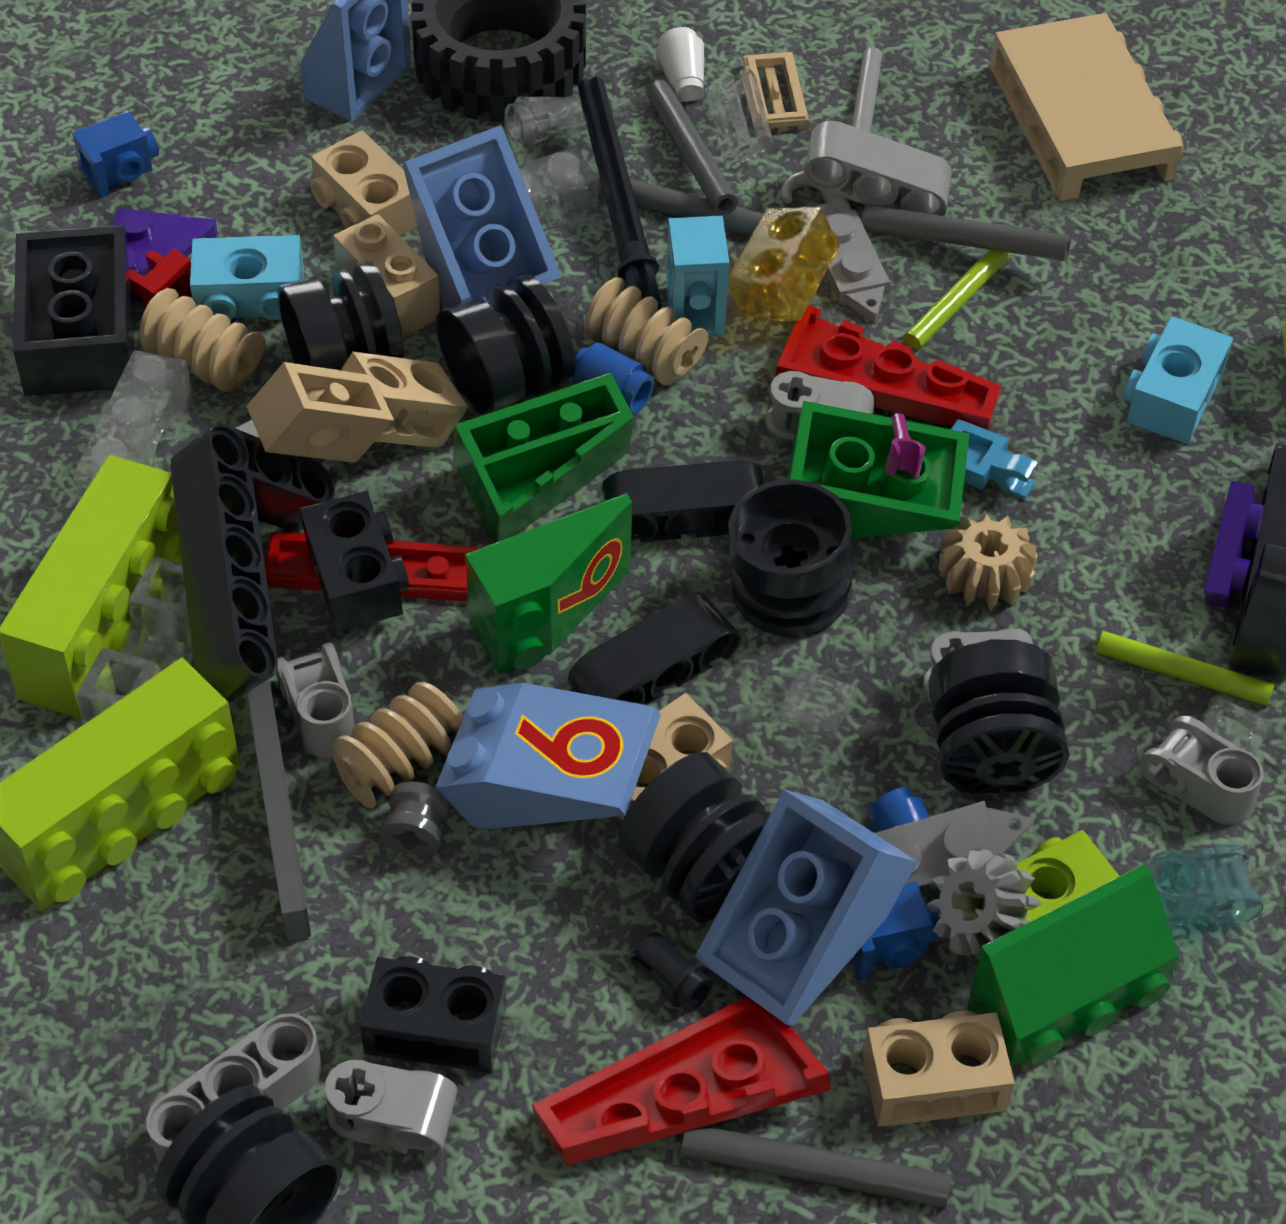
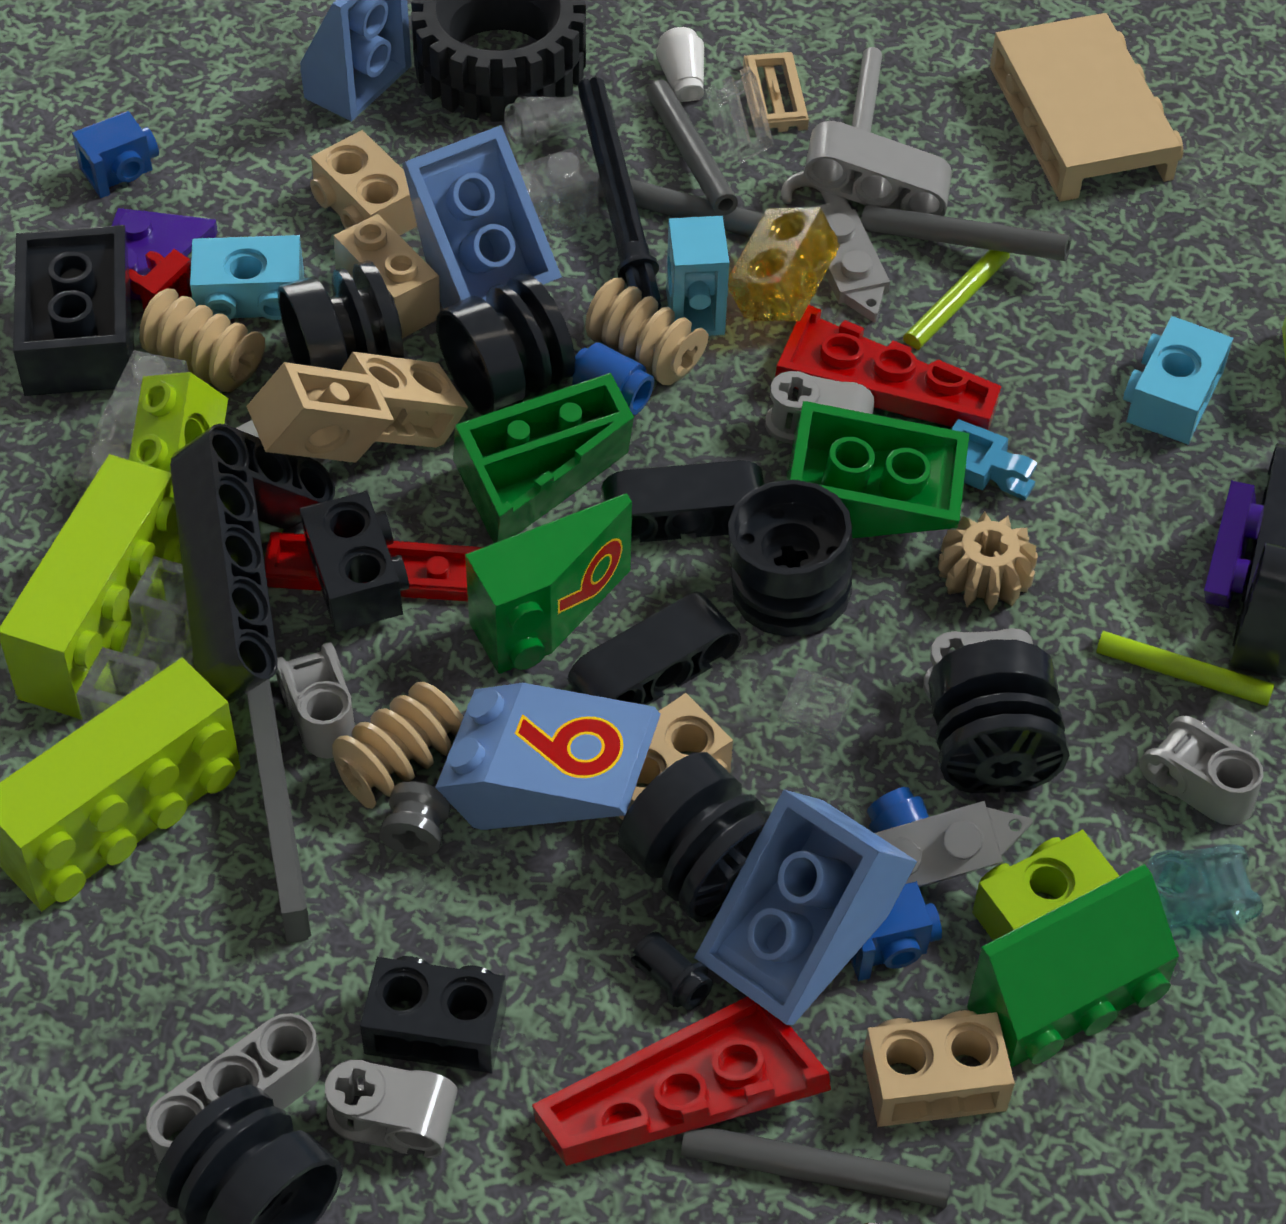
(172, 414): none -> lime brick
(904, 452): magenta hand -> none
(962, 897): light grey gear -> none

